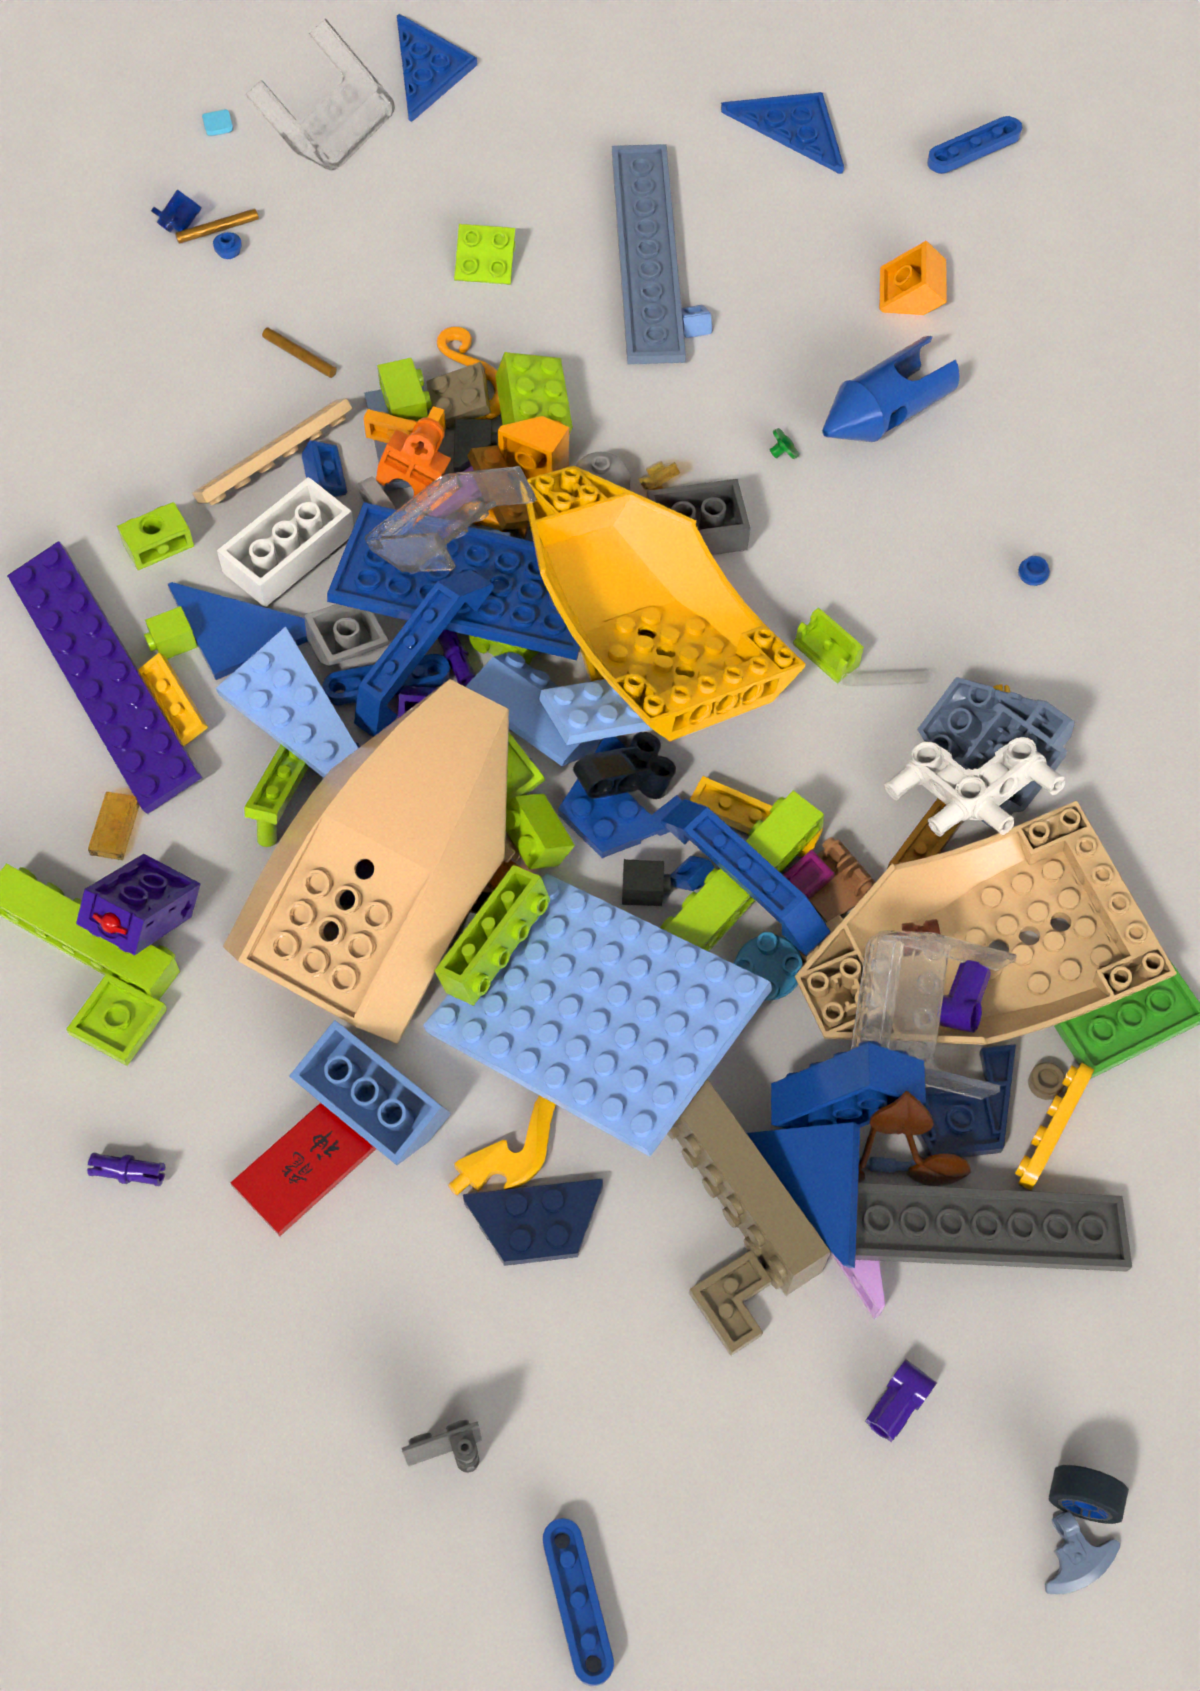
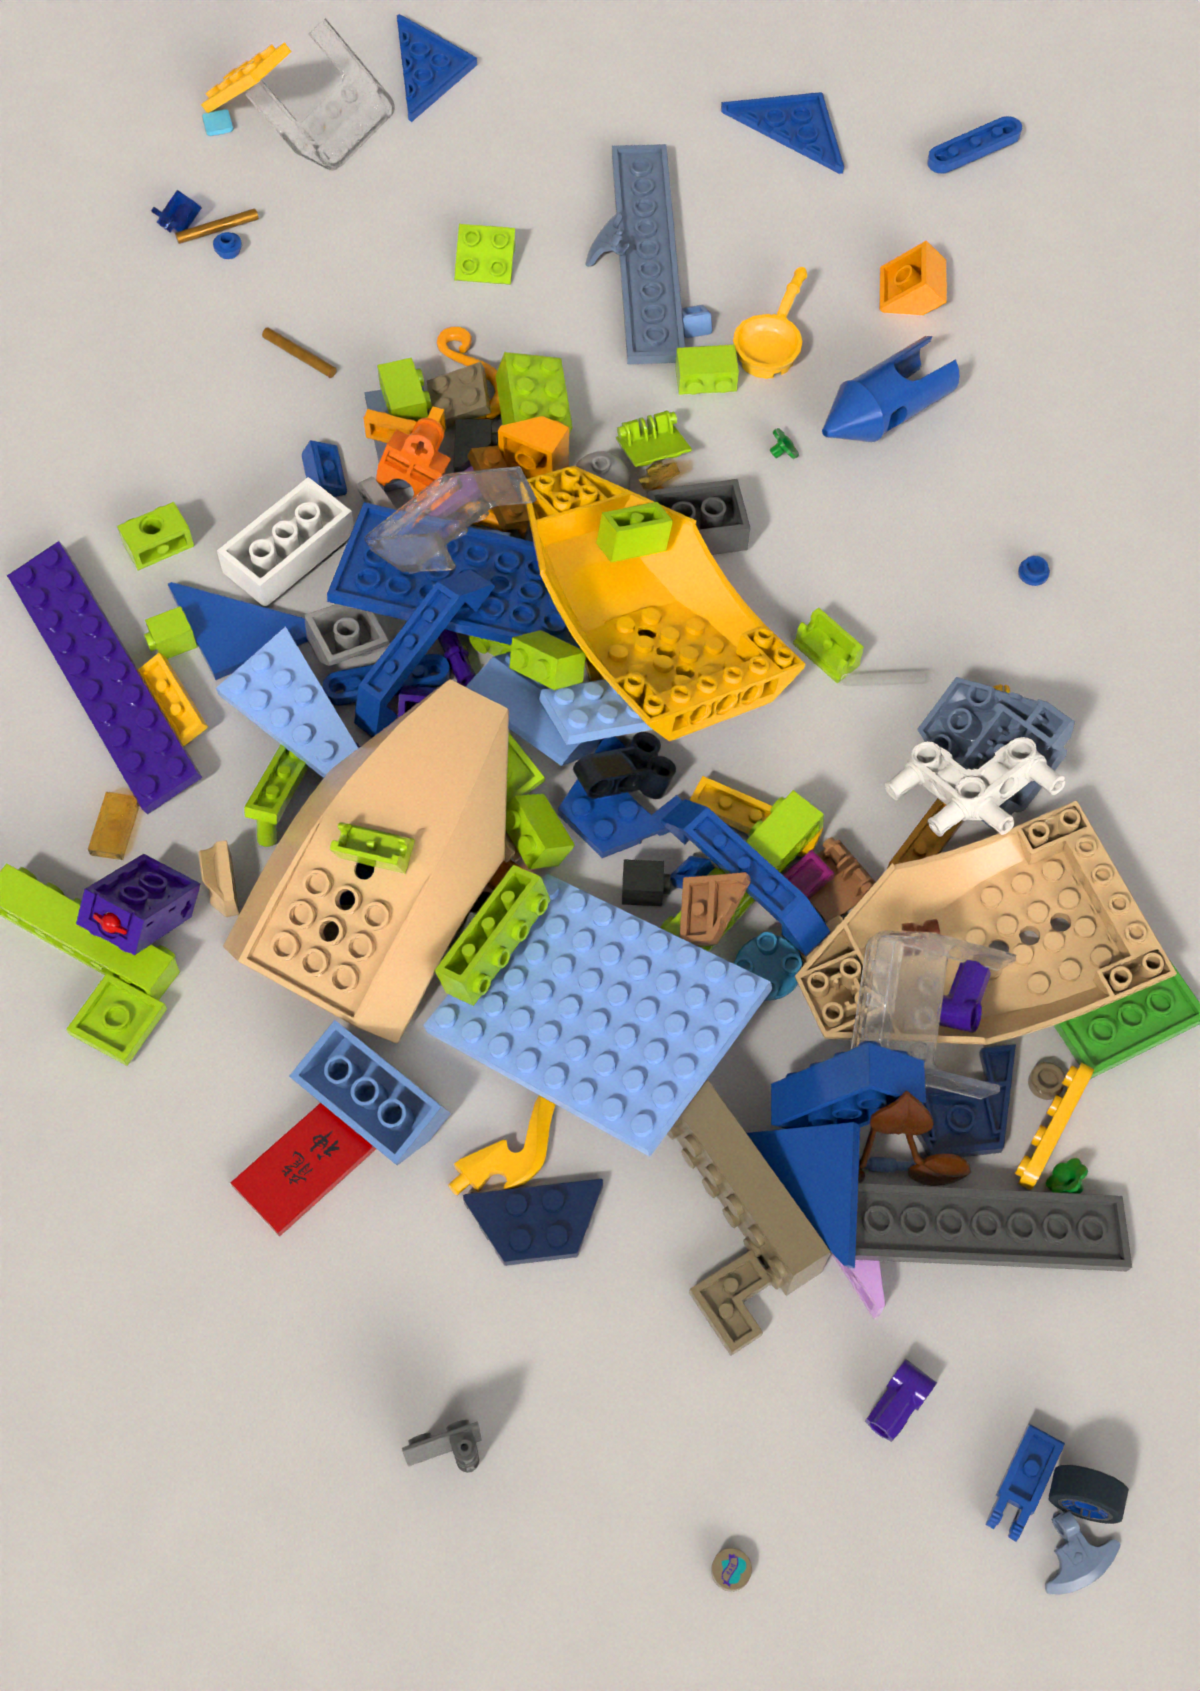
(126, 1169): dark purple pin -> none
(219, 878): none -> tan slope
(245, 76): none -> yellow plate
(263, 458): tan plate -> none
(373, 847): none -> lime hinge
(547, 660): none -> lime brick
(578, 1602): blue plate -> none
(607, 240): none -> sand blue piece
(634, 531): none -> lime brick
(652, 443): none -> lime hinge
(706, 369): none -> lime brick
(709, 906): none -> medium nougat wing
(731, 1569): none -> dark tan tile
(771, 342): none -> yellow piece
(1026, 1478): none -> blue hinge
(1067, 1177): none -> green plant

